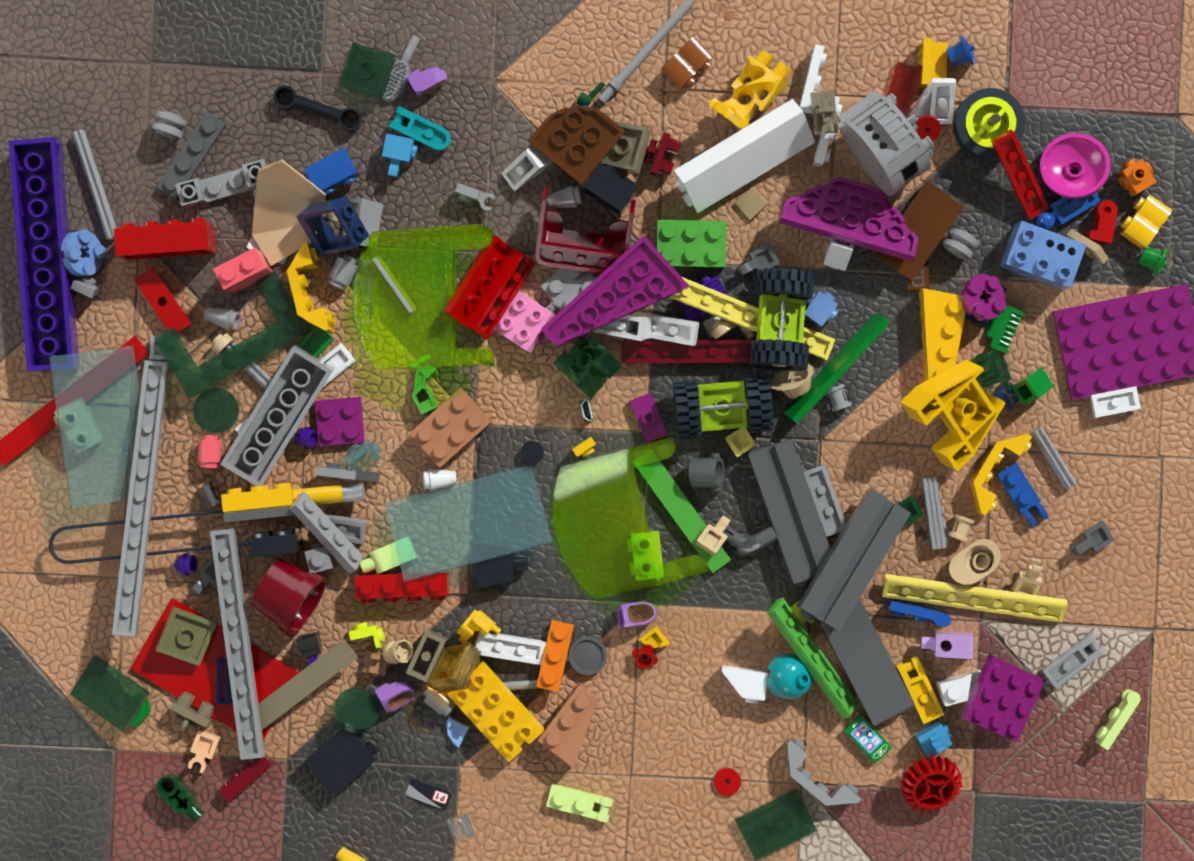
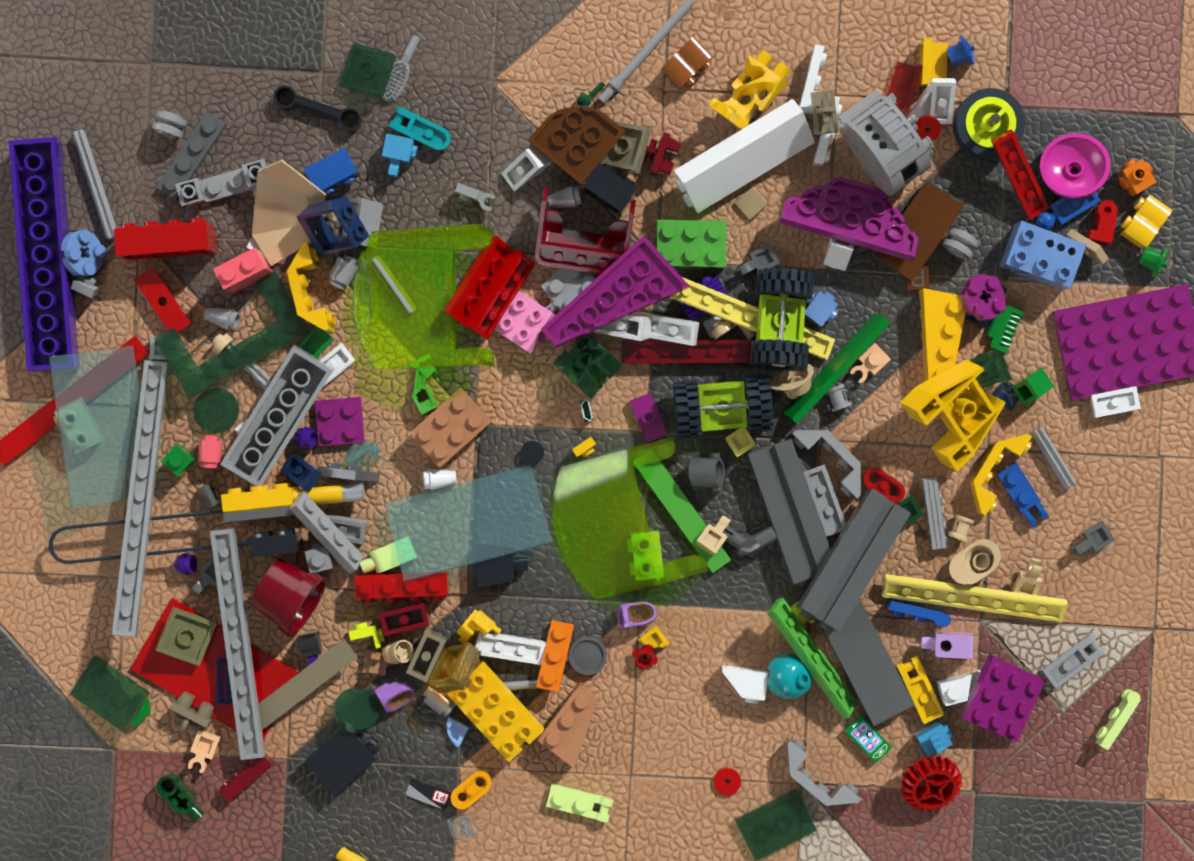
(179, 460): none -> green brick
(301, 471): none -> dark blue plate
(405, 618): none -> dark red brick
(426, 80): medium lavender rock -> none
(471, 789): none -> light orange plate
(852, 480): none -> light grey slope
(872, 360): none -> light nougat plate
(883, 484): none -> red plate

